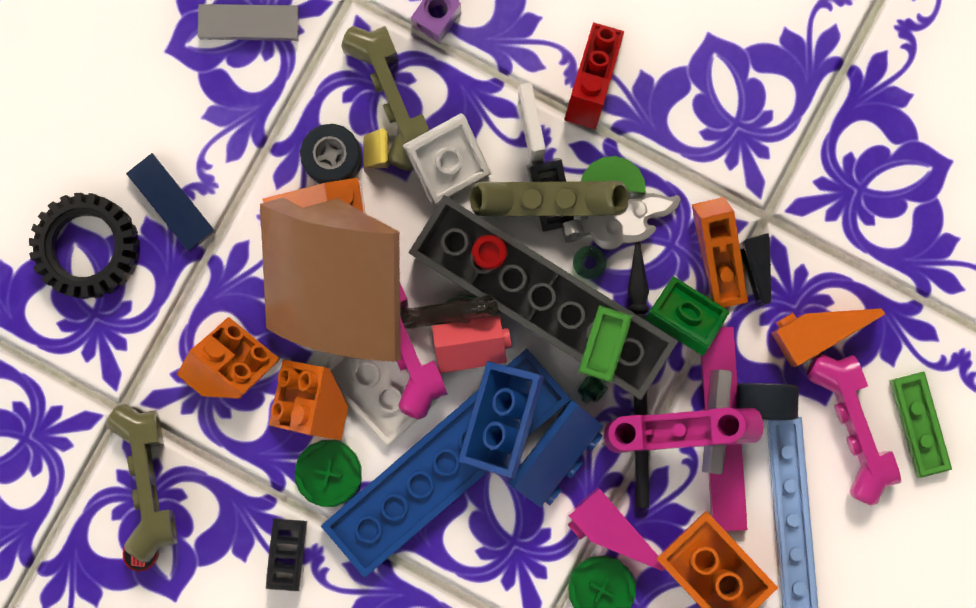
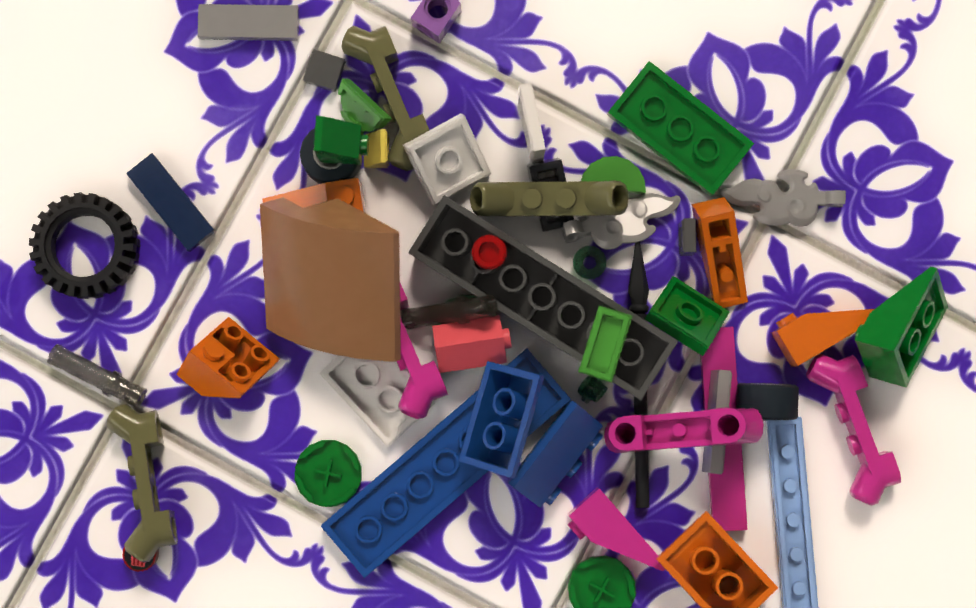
(109, 382): none -> clear smoke pin
(286, 584): black slope -> none
(308, 401): orange slope -> none
(324, 70): none -> dark grey tile
(339, 141): none -> green slope
(360, 108): none -> bright green tile
(594, 76): red slope -> none
(680, 128): none -> green plate
(687, 237): none -> dark grey tile
(757, 263): black slope -> none
(777, 208): none -> light grey piece
(901, 329): none -> green slope
(920, 424): bright green tile -> none

